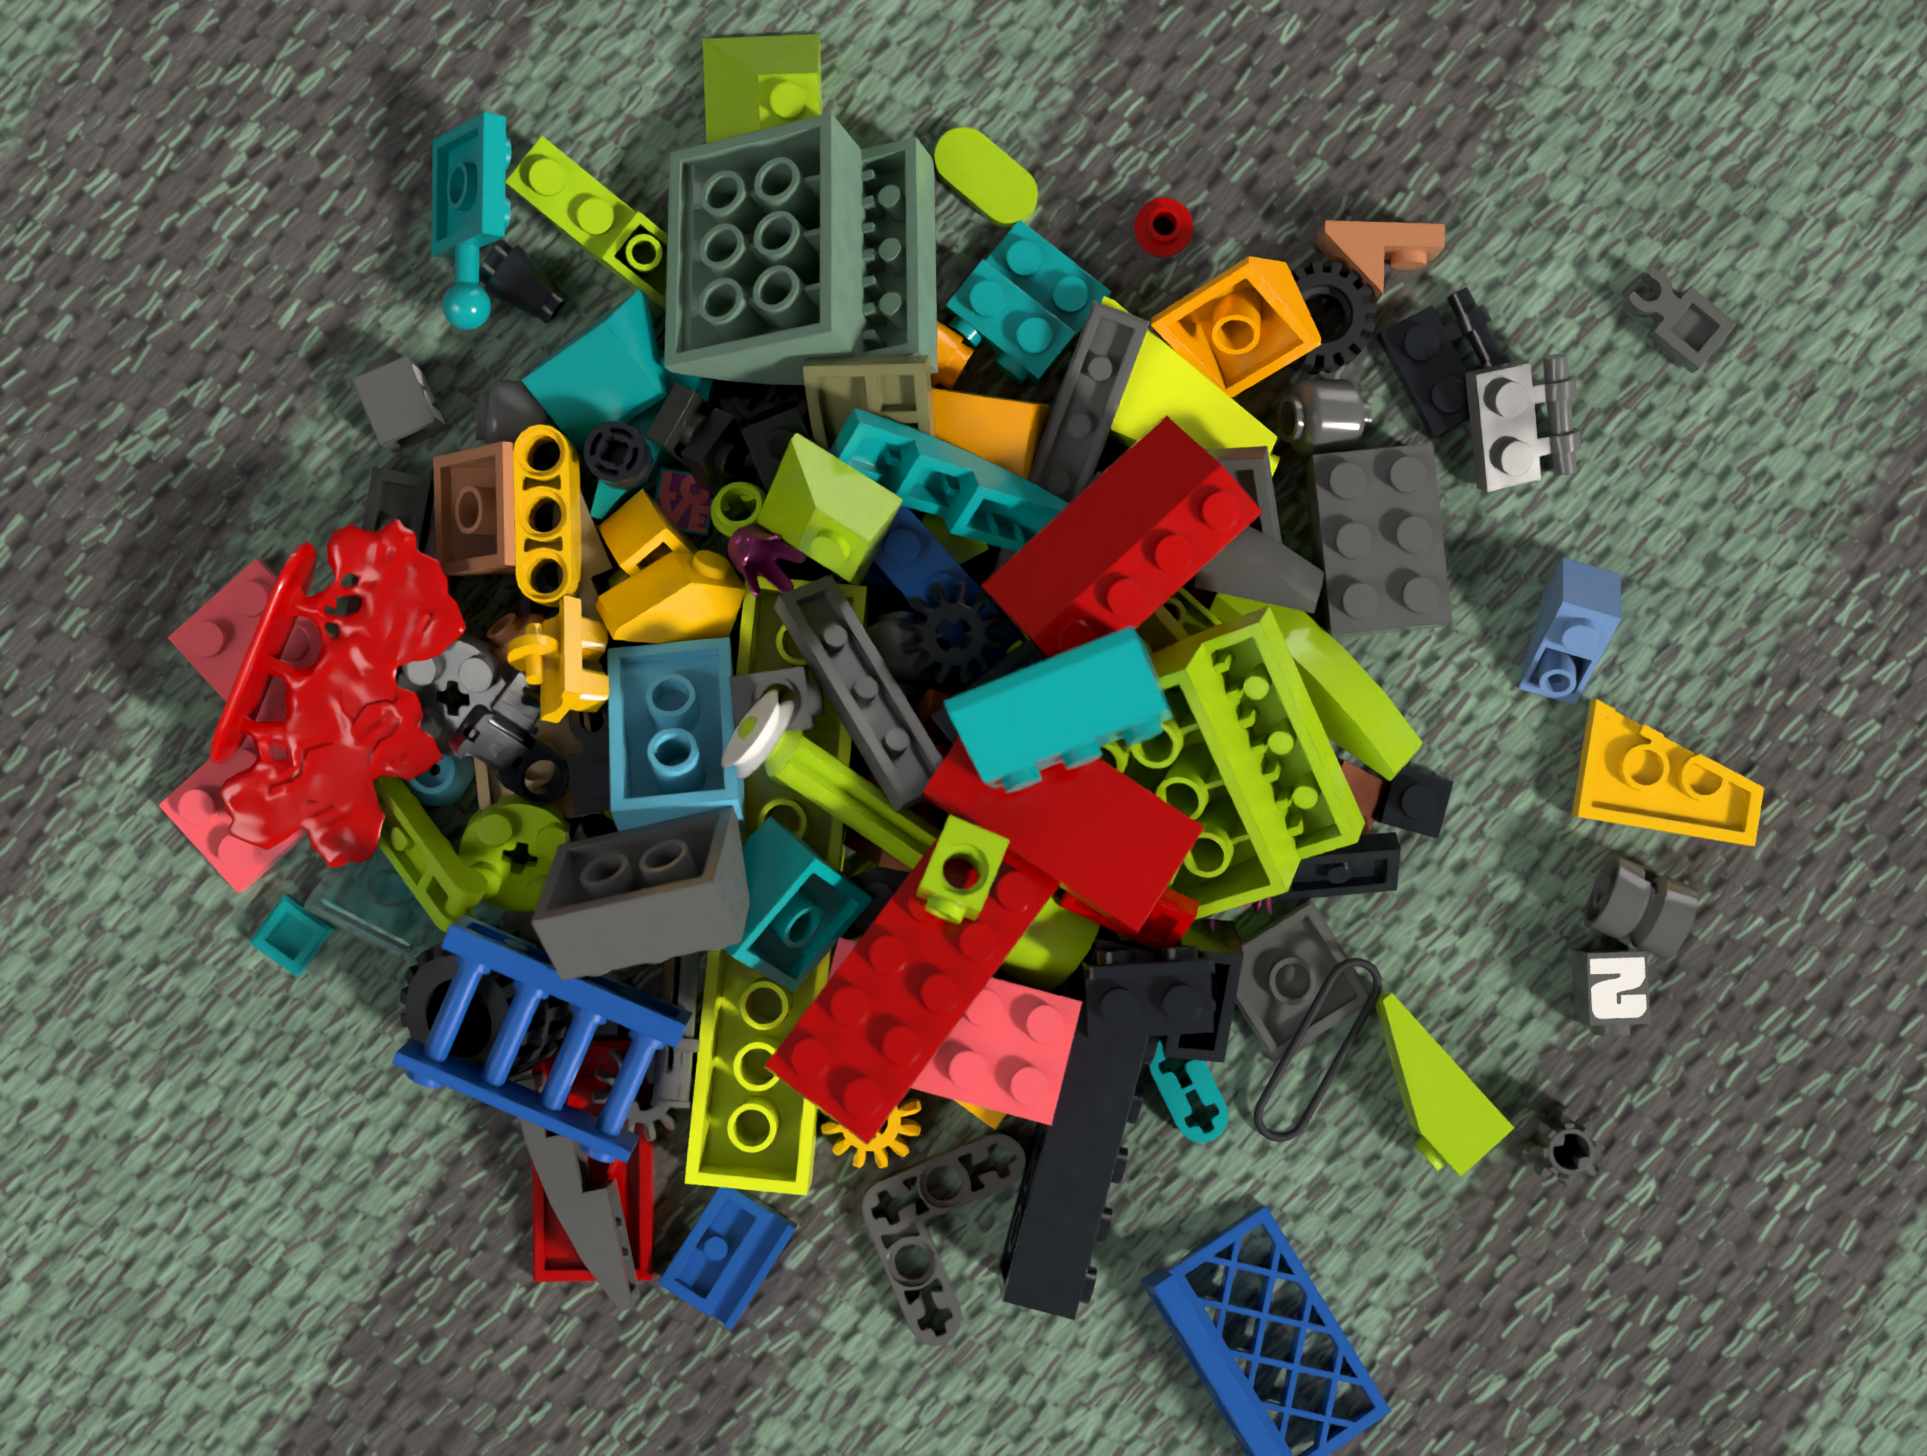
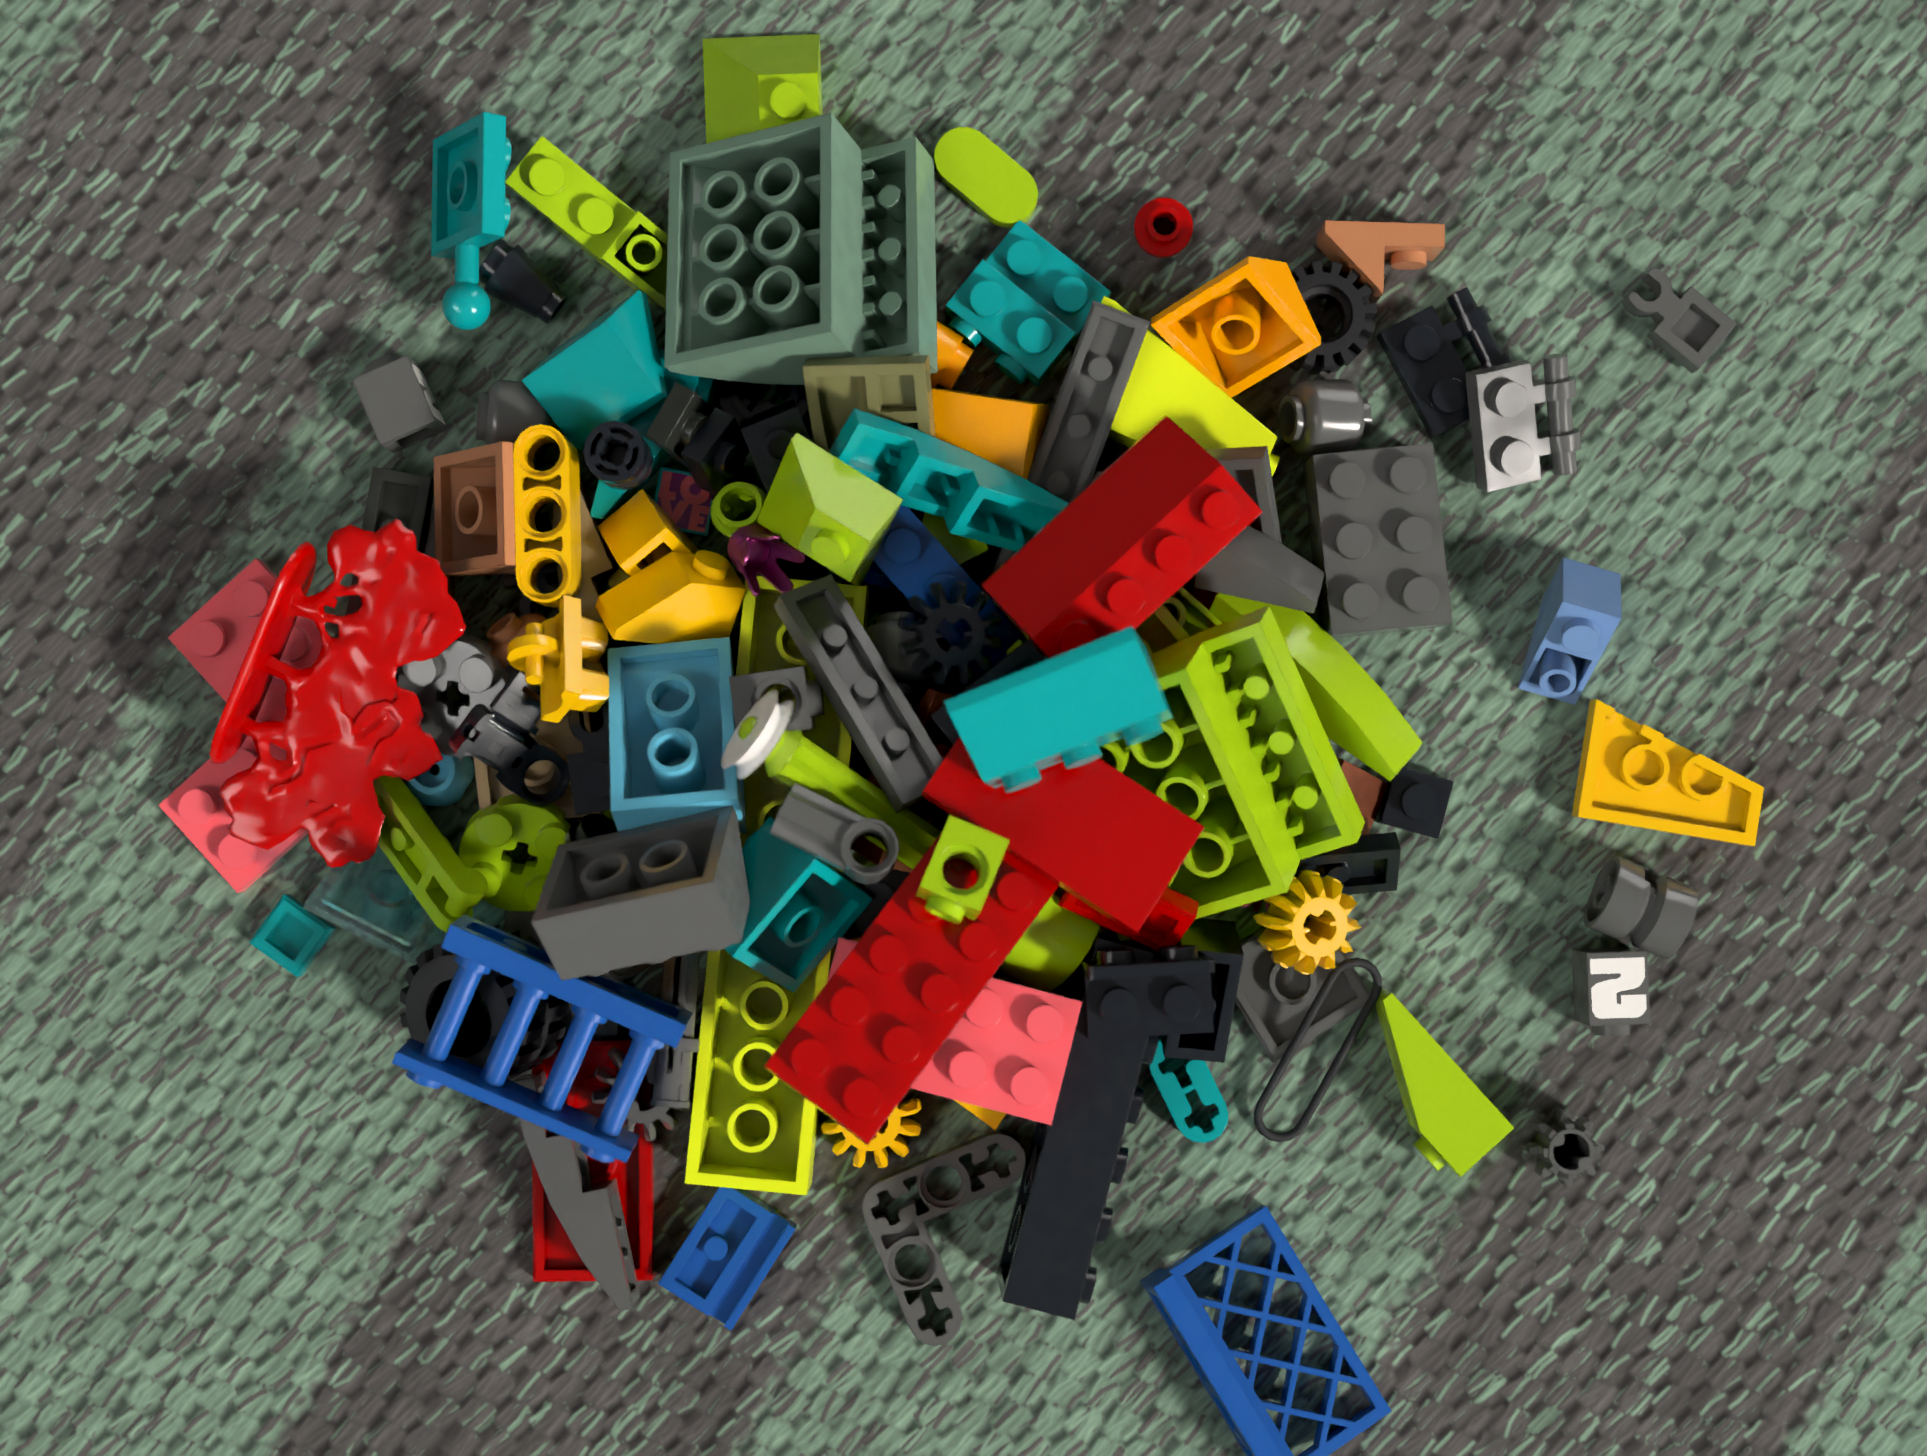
(830, 831): none -> dark grey piece
(1326, 932): none -> yellow gear

